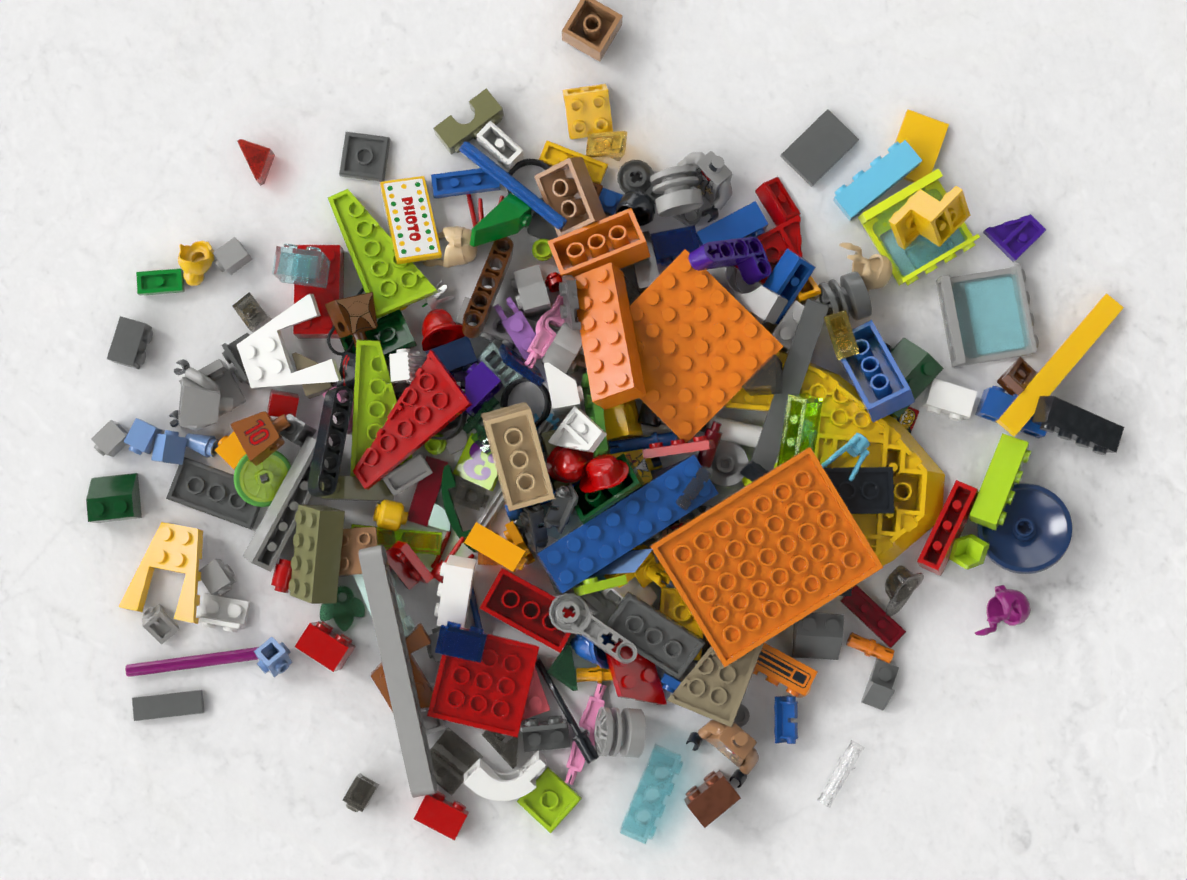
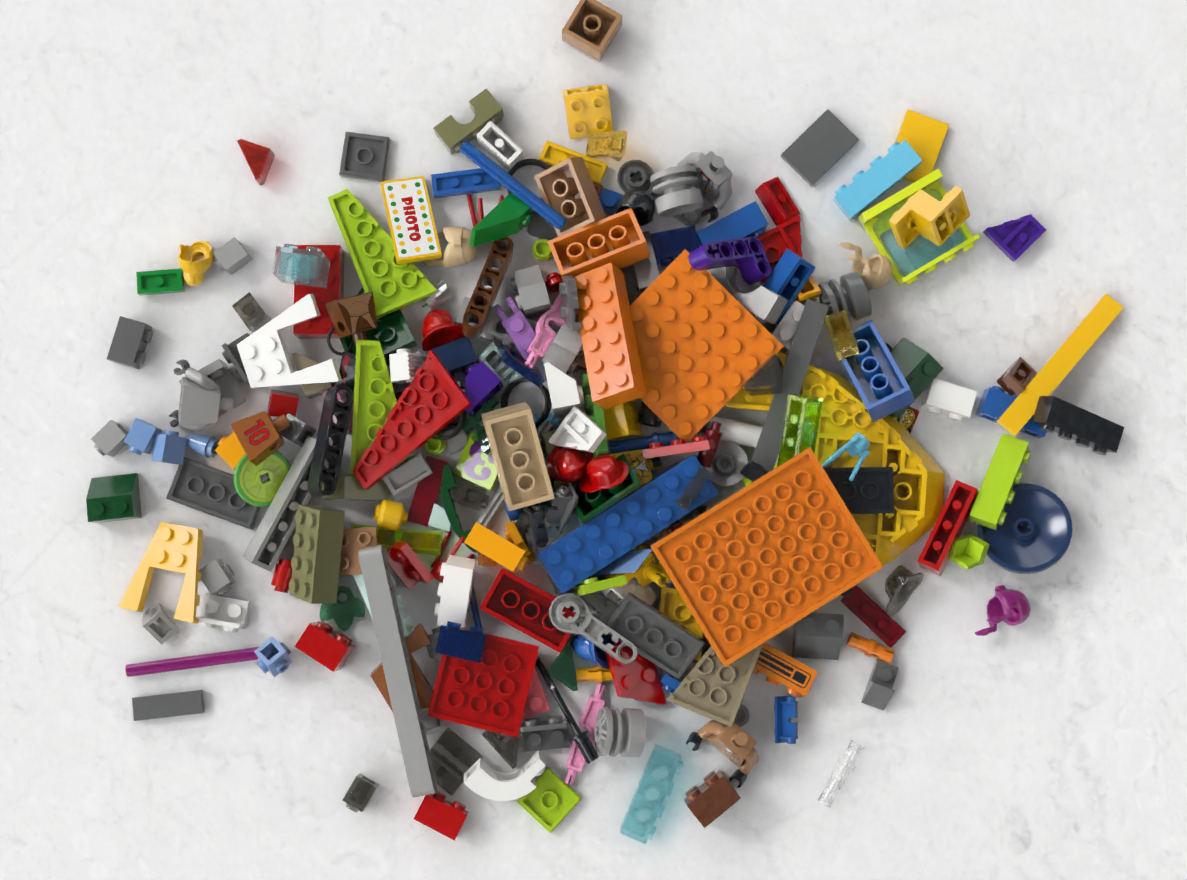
(987, 316): clear light blue panel -> none

